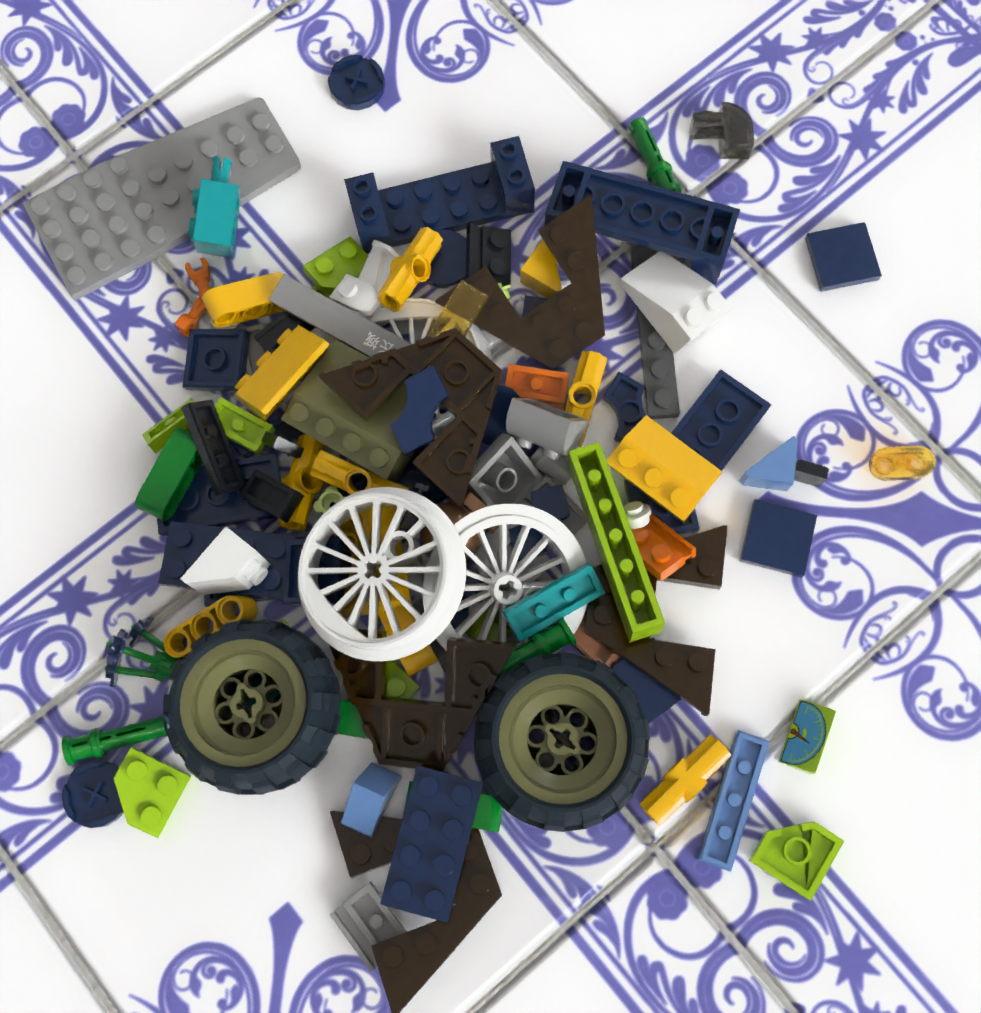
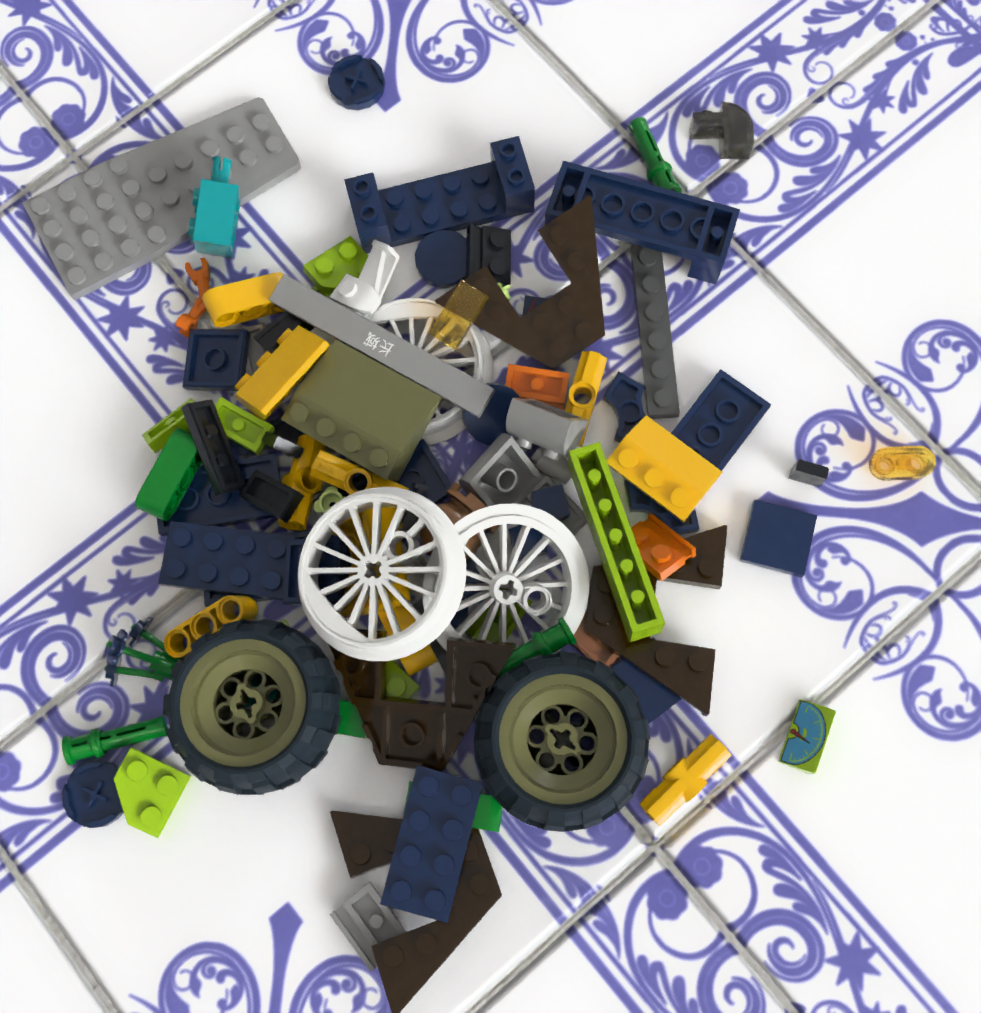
(226, 566): white slope -> none
(369, 799): medium blue slope -> none
(410, 269): yellow piece -> none
(424, 395): dark blue tile -> none
(471, 387): dark brown wing -> none
(541, 272): yellow slope -> none
(553, 602): teal plate -> none
(637, 514): white plate -> none
(674, 299): white slope -> none
(733, 800): medium blue tile -> none
(775, 470): medium blue slope -> none
(797, 855): lime plate -> none
(843, 256): dark blue tile -> none

